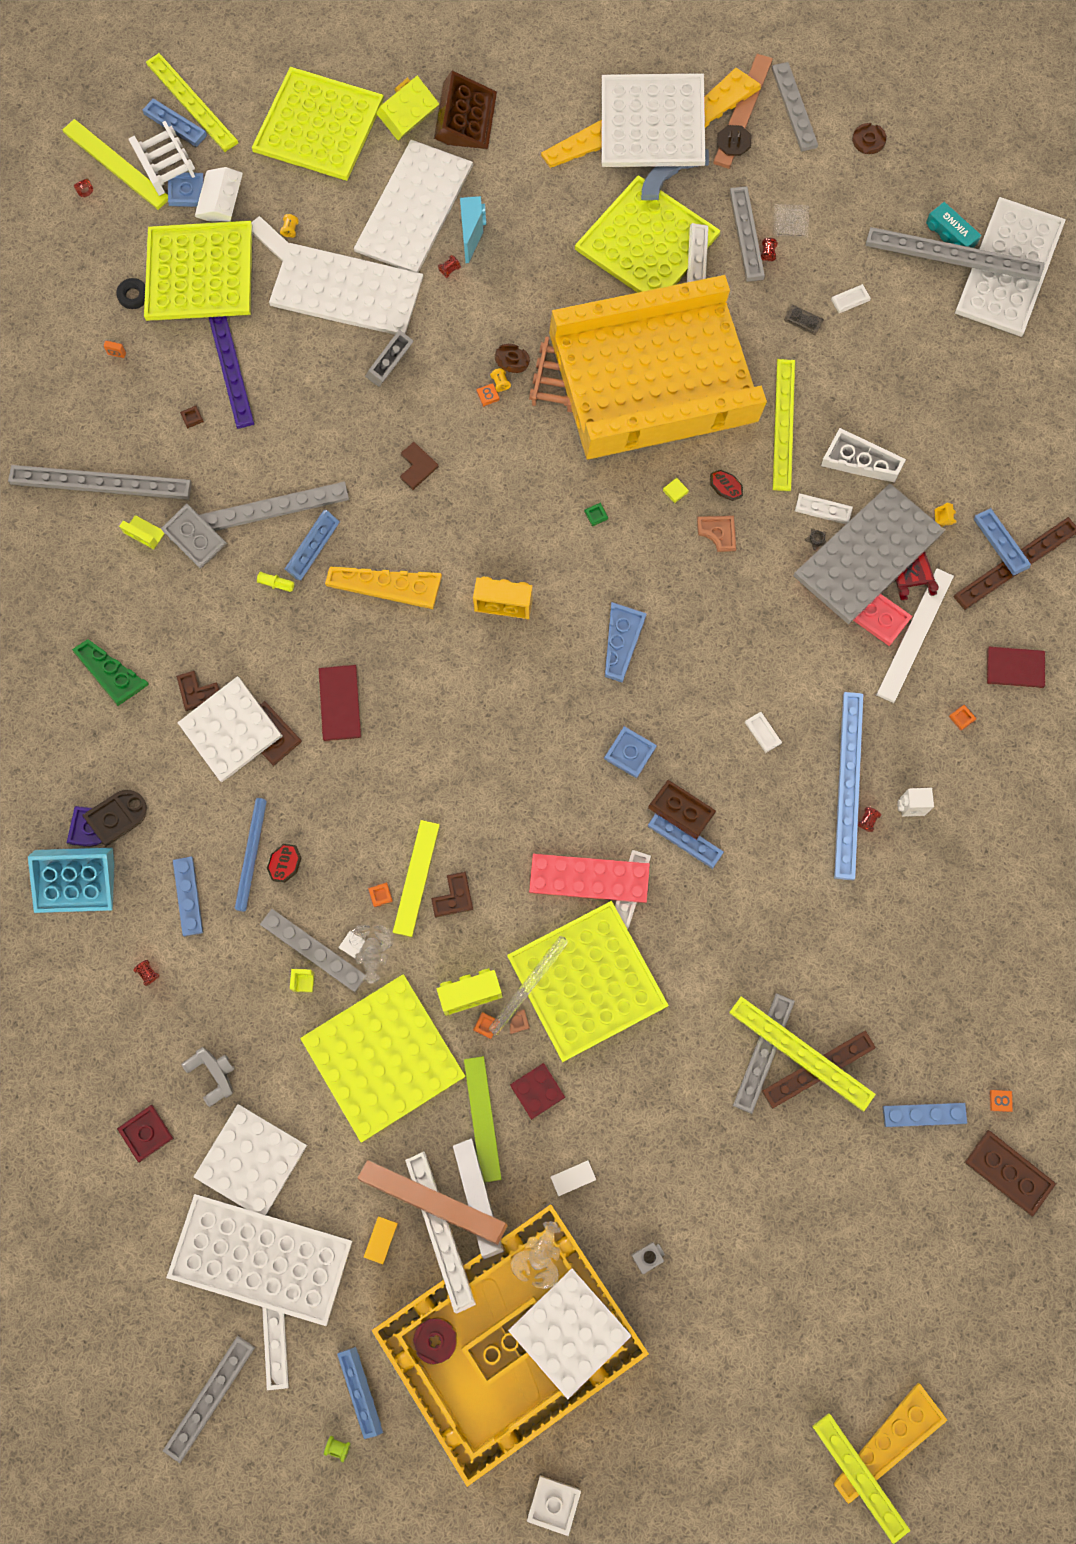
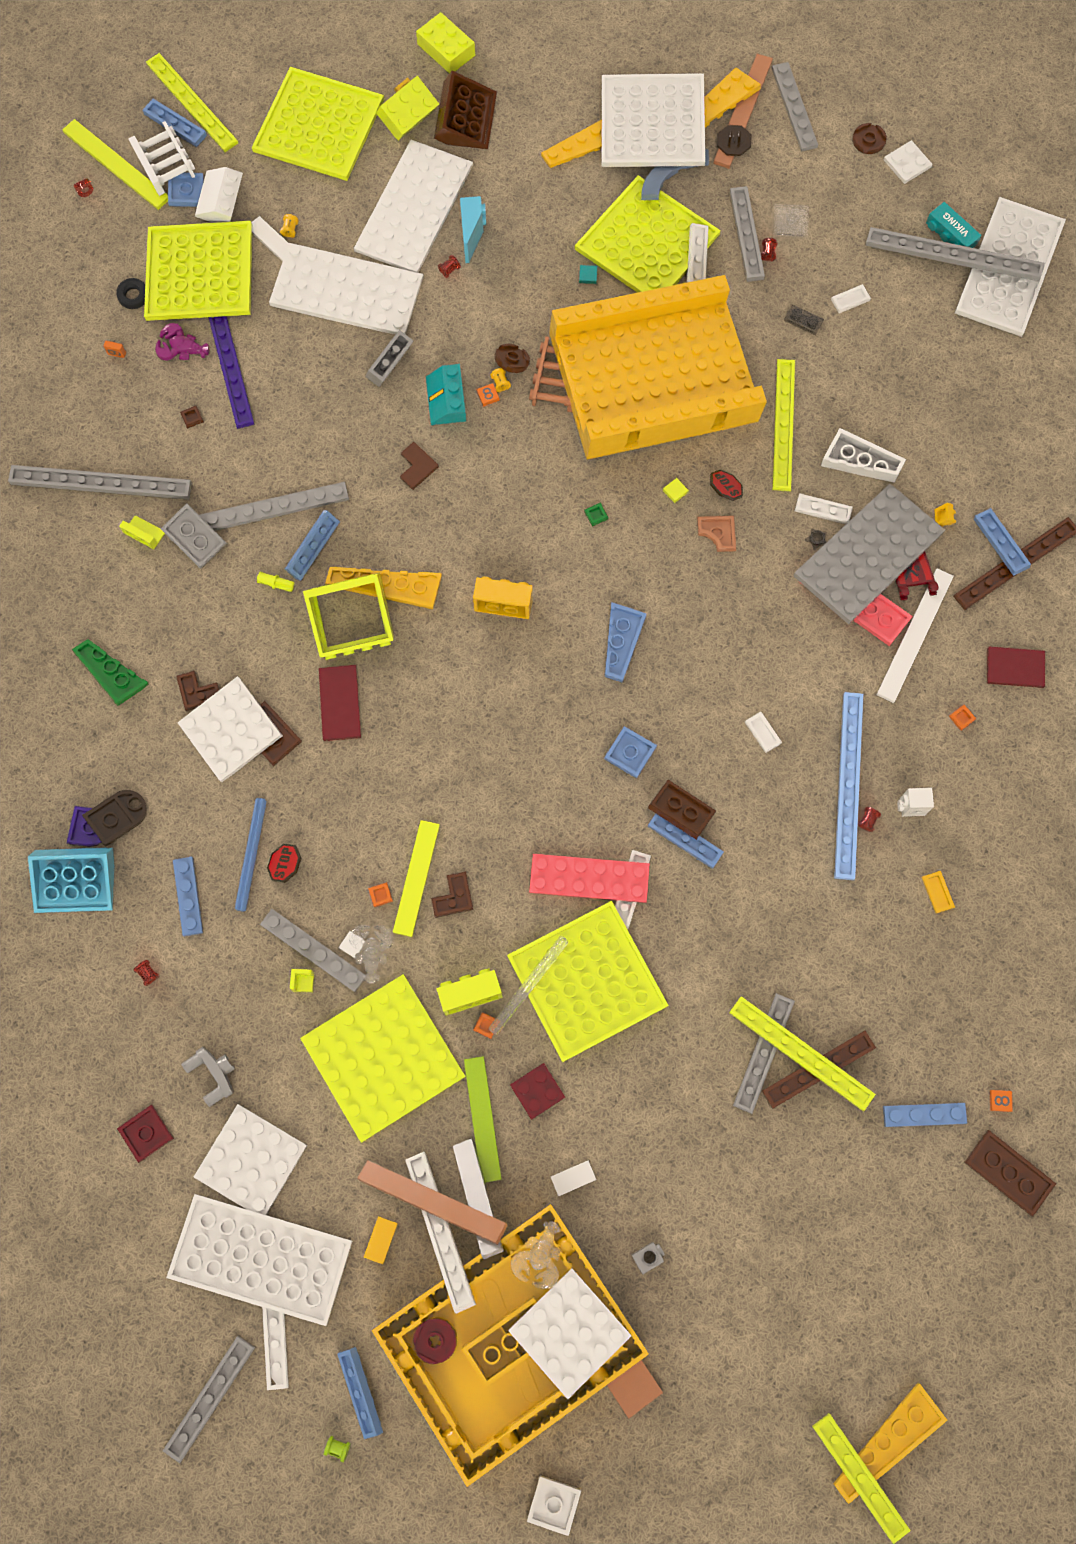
(179, 343): none -> magenta animal
(347, 648): none -> neon yellow windscreen
(445, 43): none -> neon yellow brick
(446, 395): none -> teal slope
(519, 1022): nougat tile -> none
(588, 274): none -> teal tile
(634, 1389): none -> nougat tile
(907, 162): none -> white plate
(938, 892): none -> yellow tile

